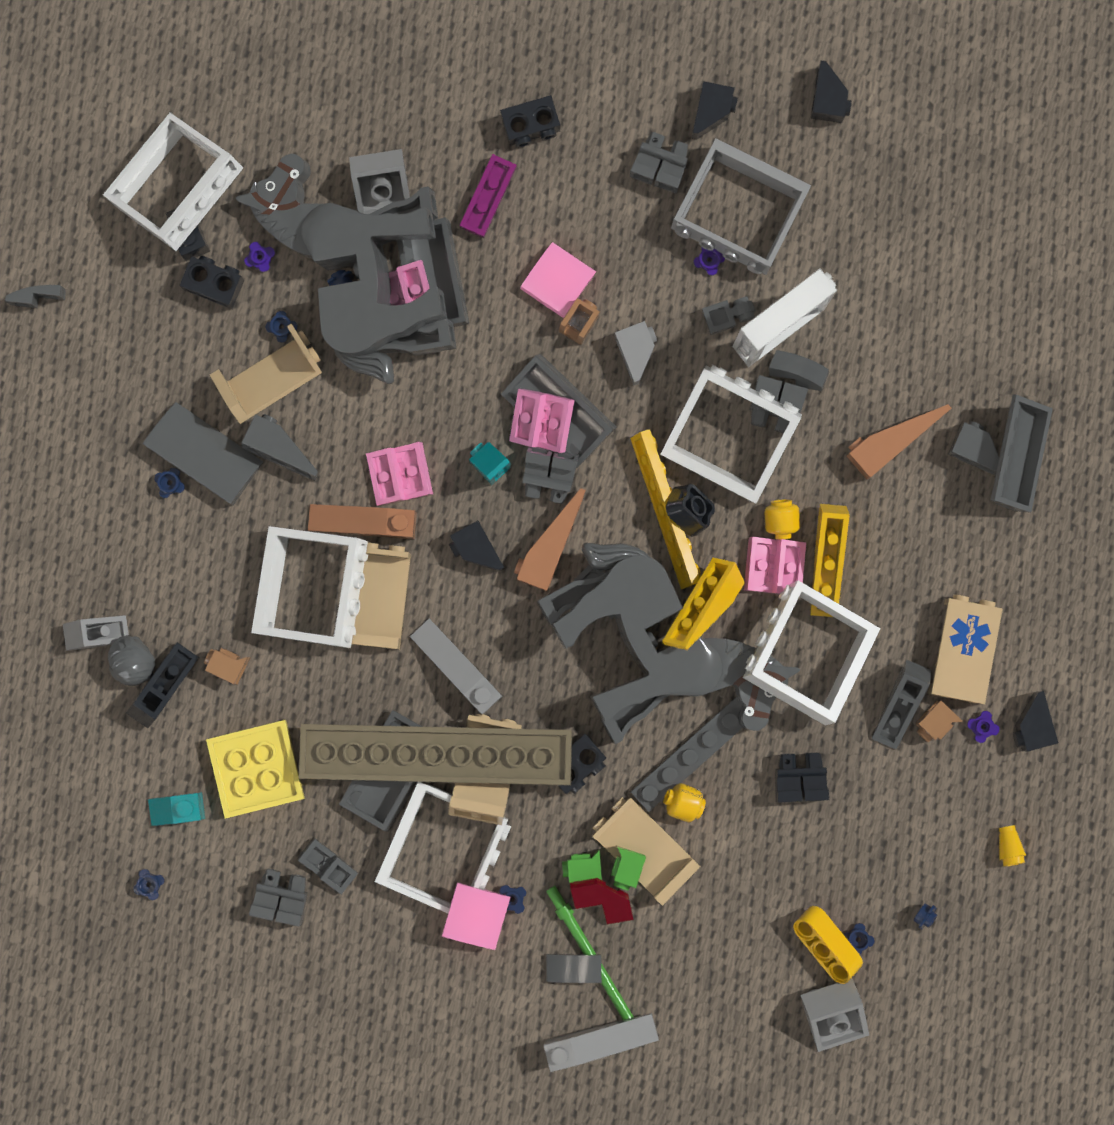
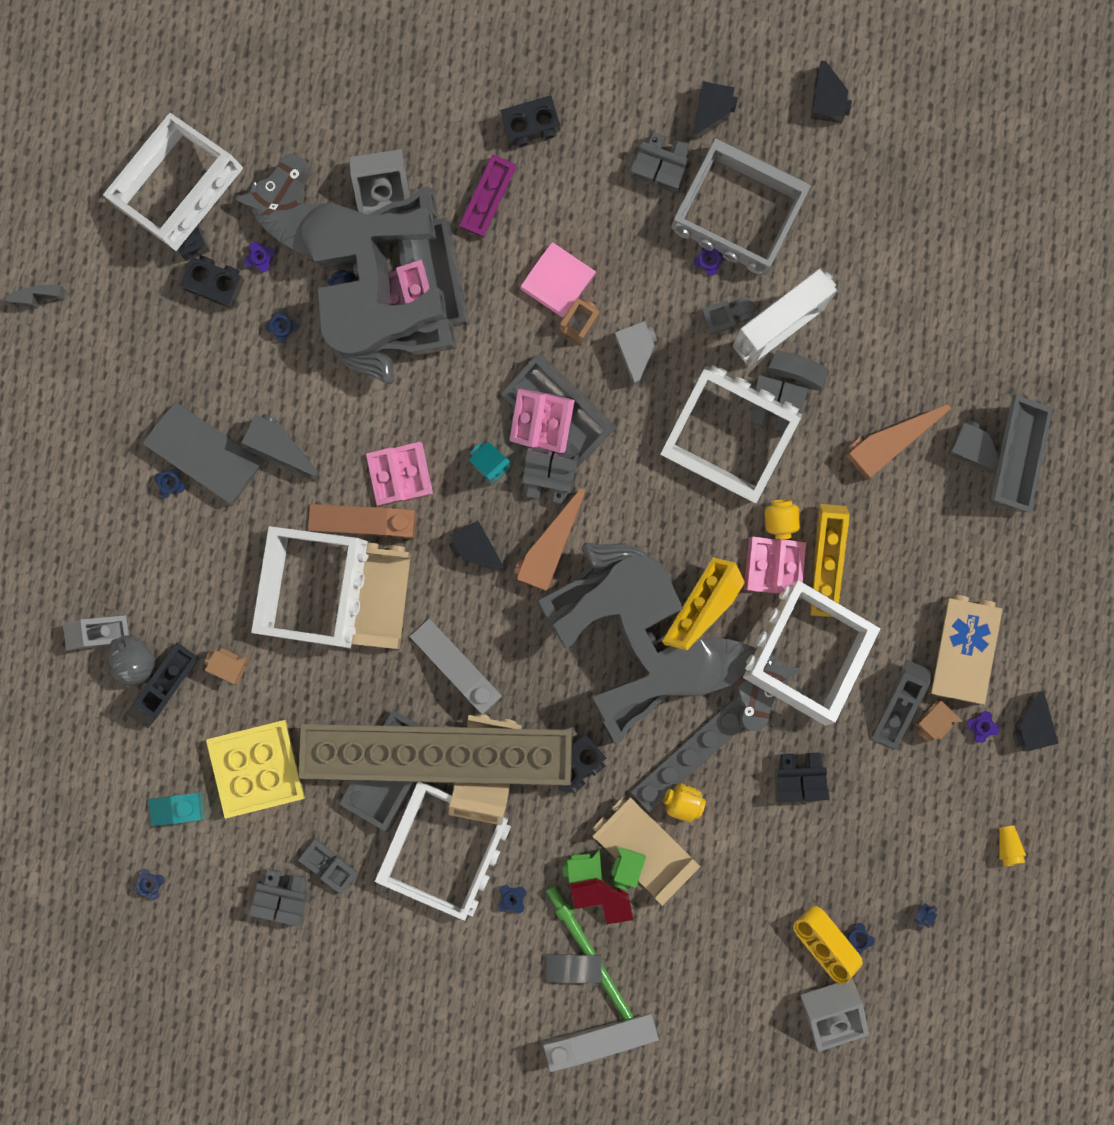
(269, 378): tan panel -> none
(476, 916): bright pink slope -> none
(659, 491): yellow plate -> none
(690, 509): black piece -> none

